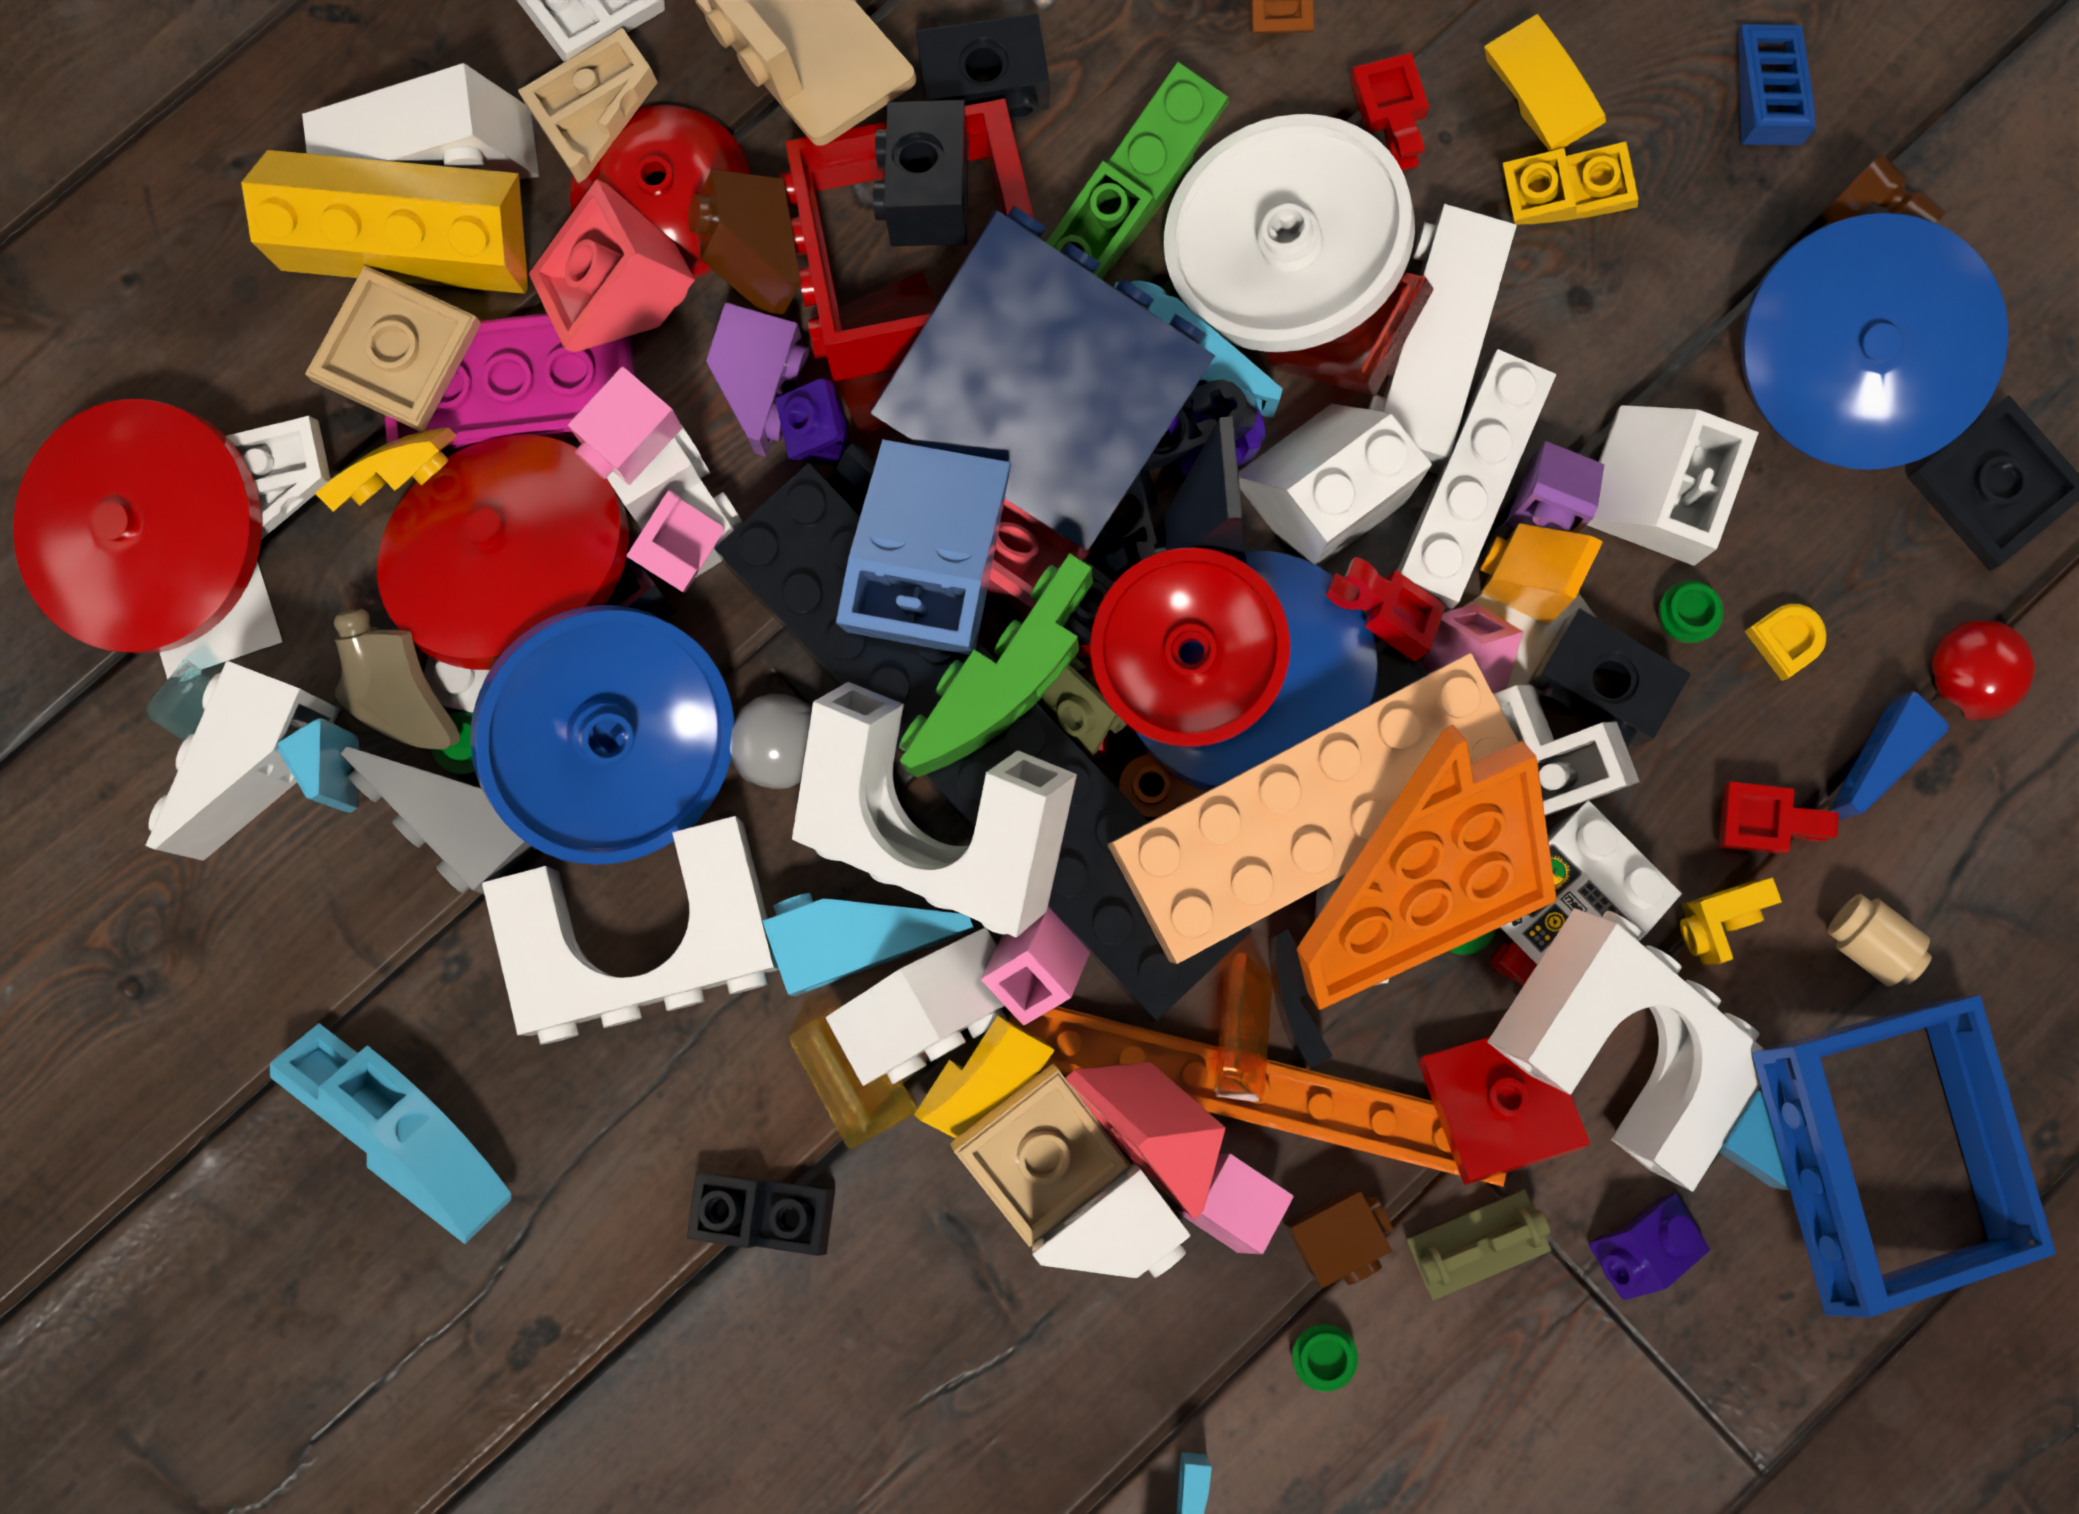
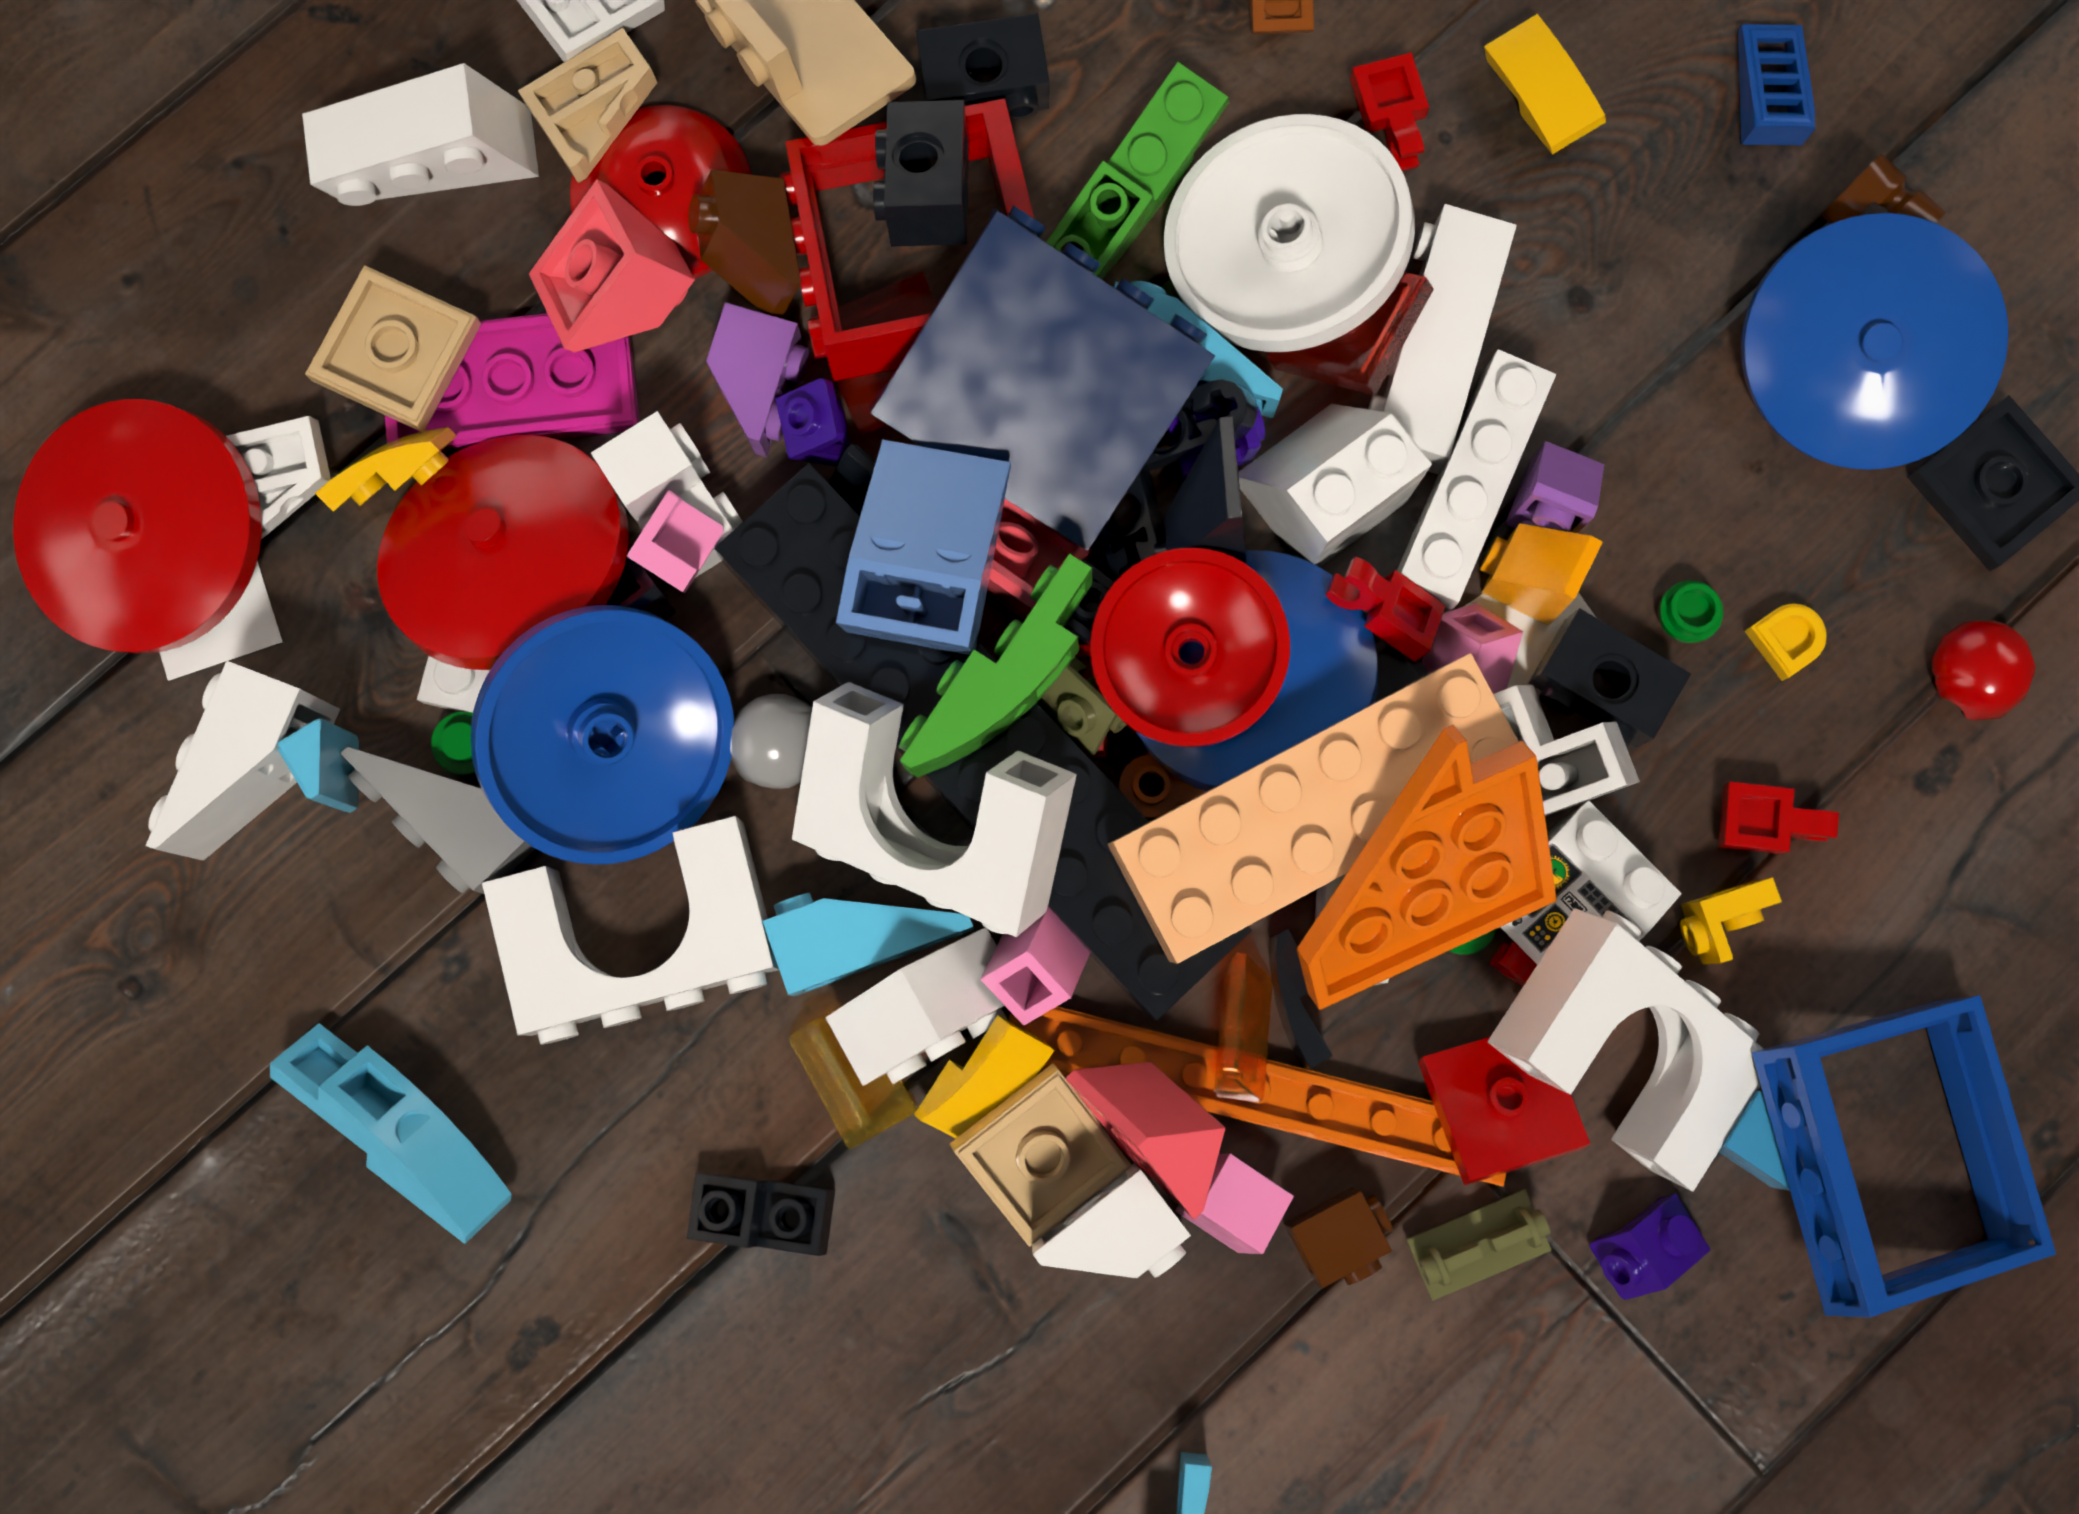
(179, 700): clear light blue slope -> none
(387, 686): dark tan arm -> none
(389, 216): yellow slope -> none
(623, 428): bright pink brick -> none
(1324, 1357): green plate -> none
(1570, 187): yellow slope -> none
(1671, 479): white slope -> none
(1880, 940): tan brick -> none
(1896, 744): blue slope -> none

